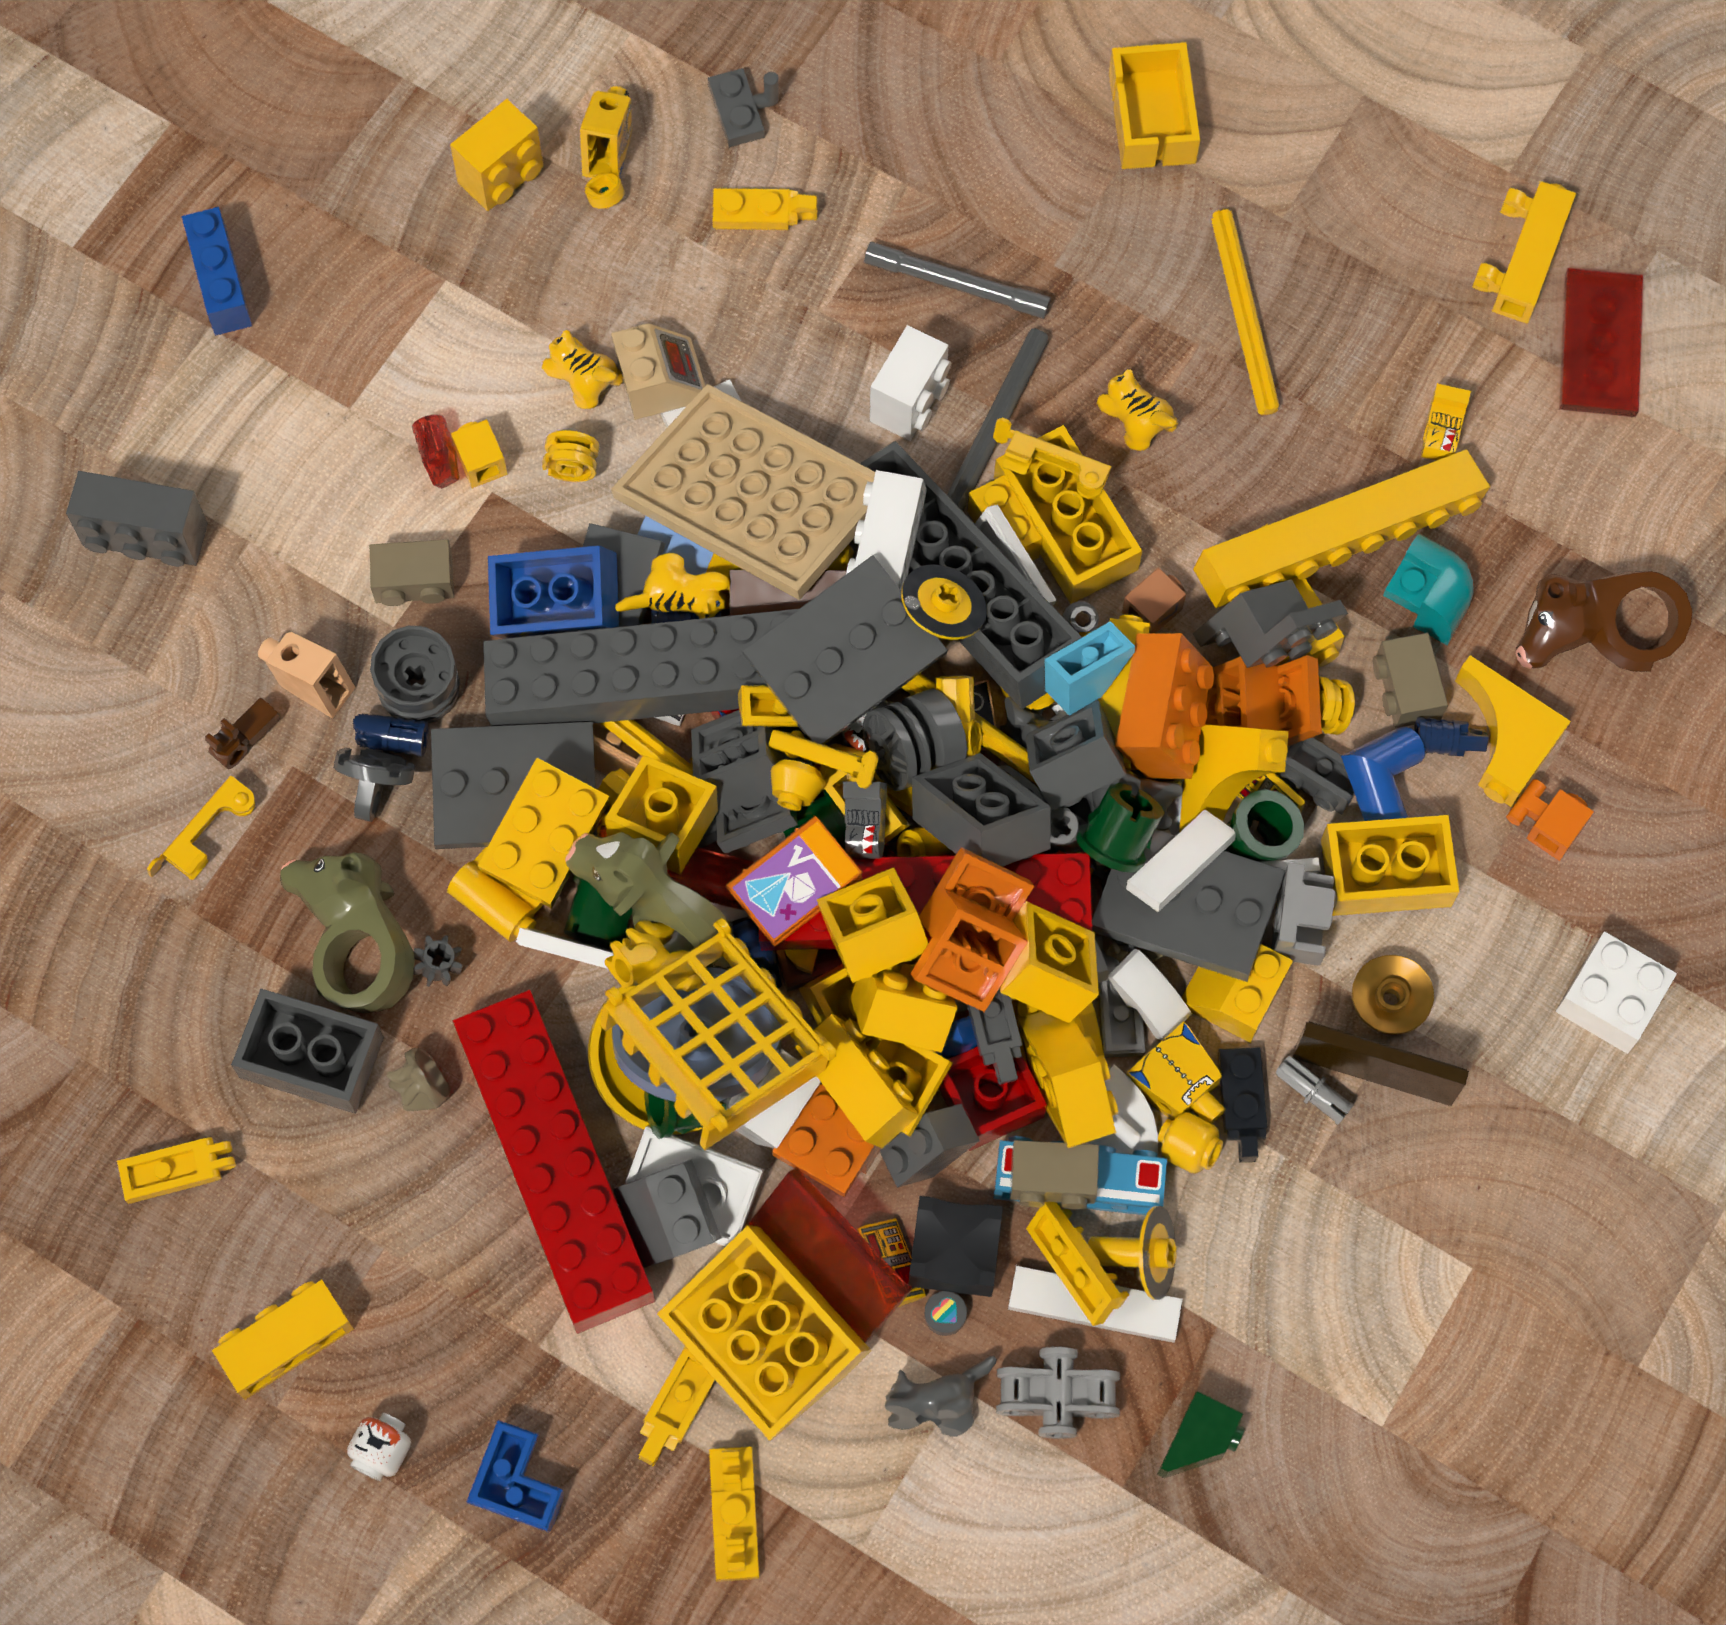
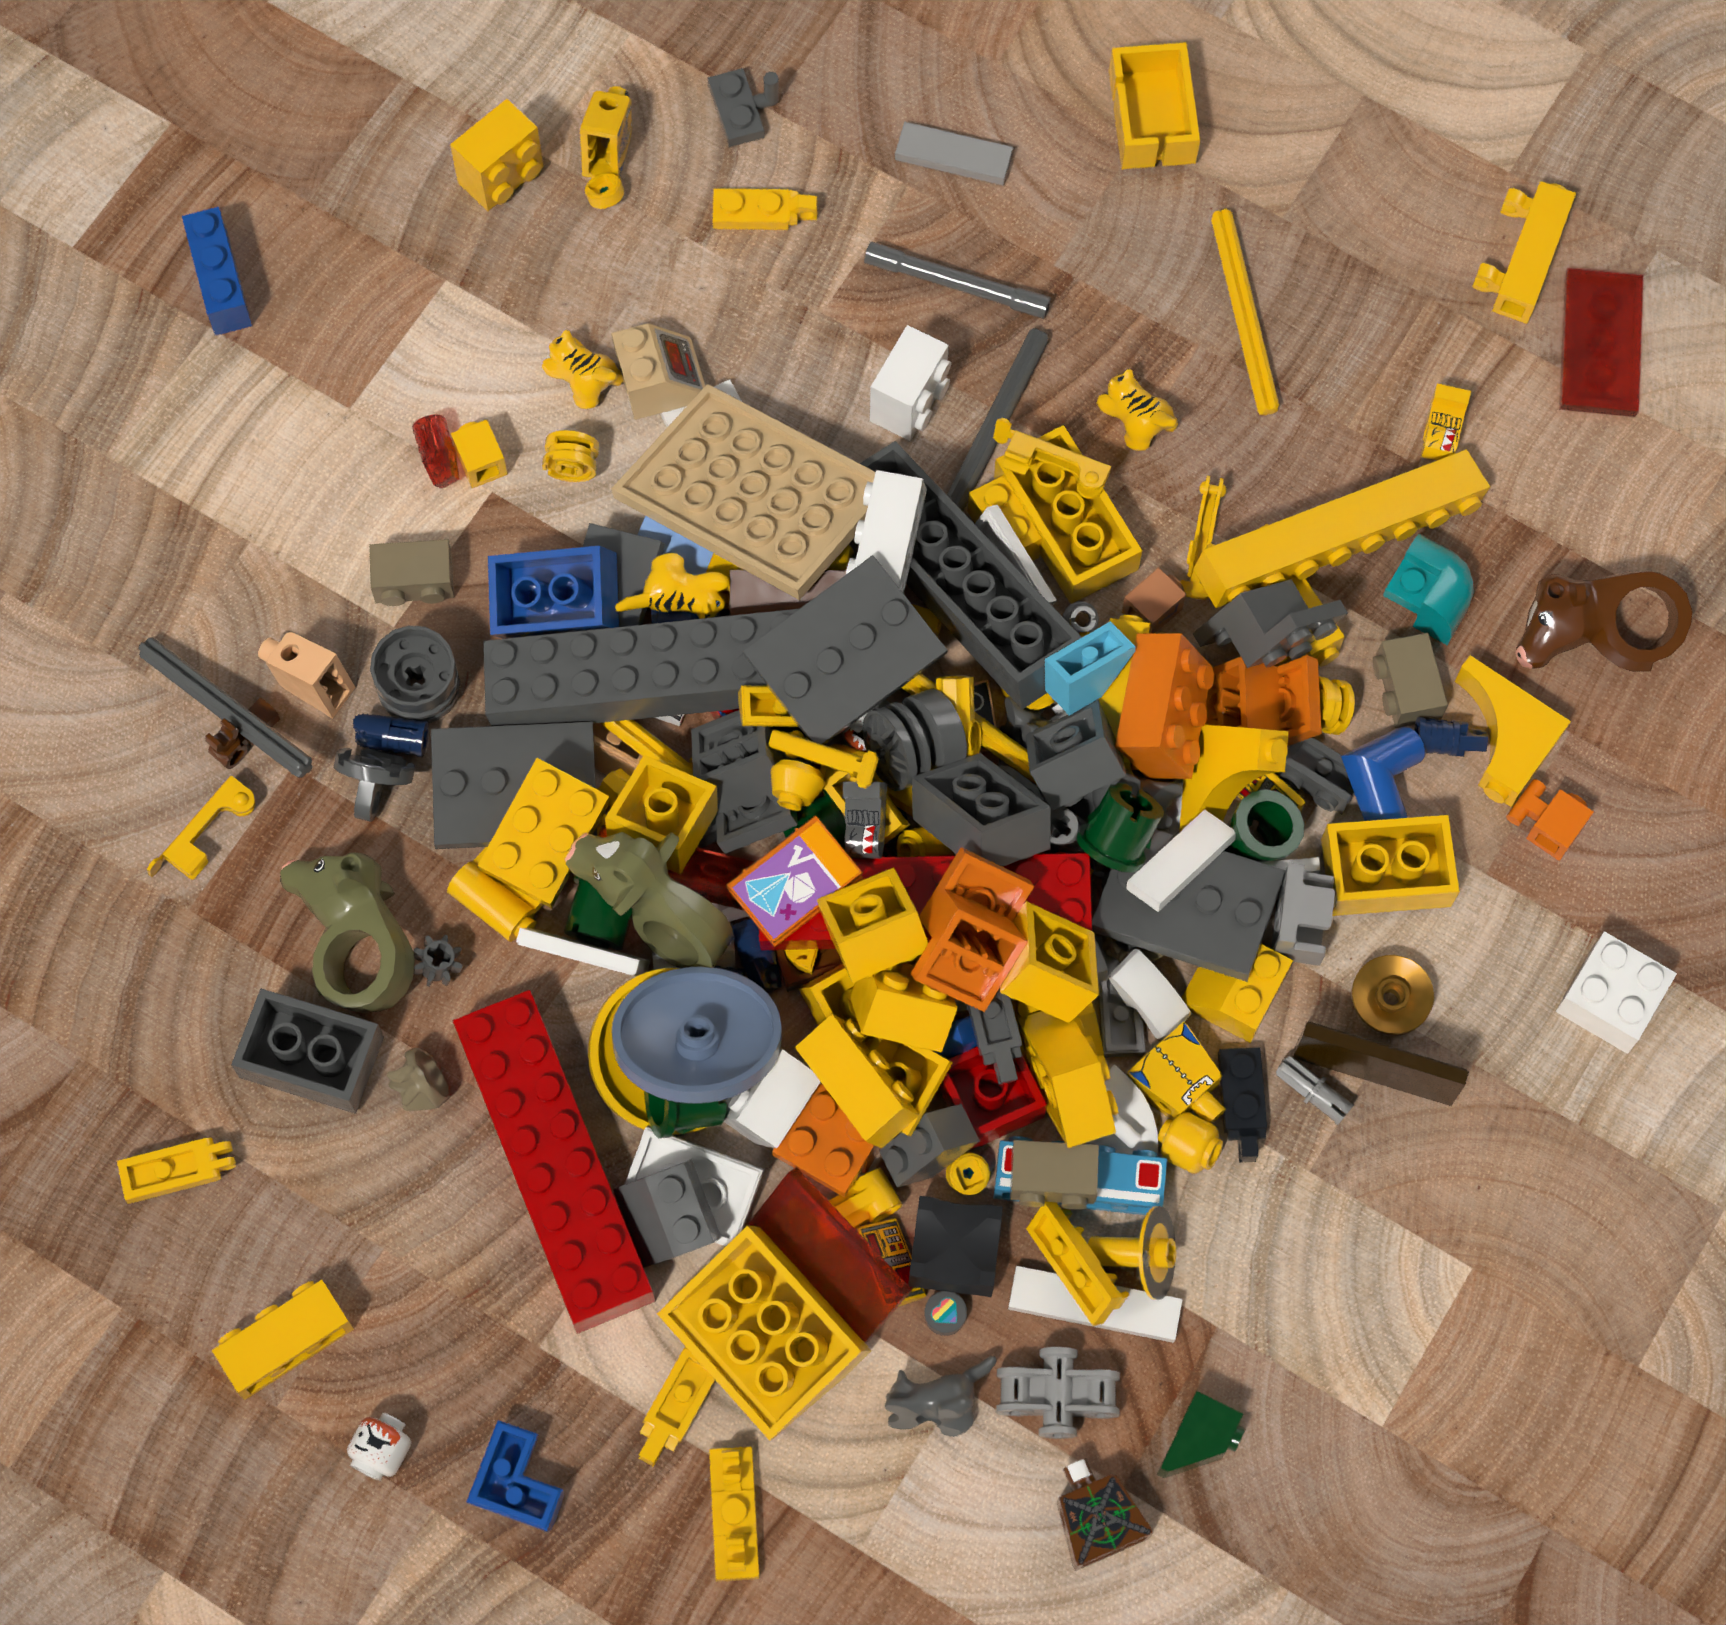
(137, 519): dark grey brick -> none
(226, 707): none -> dark grey axle
(646, 955): yellow animal -> none
(668, 1064): yellow window -> none
(868, 1199): none -> yellow piece
(943, 602): piece -> none
(953, 153): none -> light grey tile
(968, 1174): none -> yellow tile
(1098, 1516): none -> torso
(1203, 535): none -> yellow piece

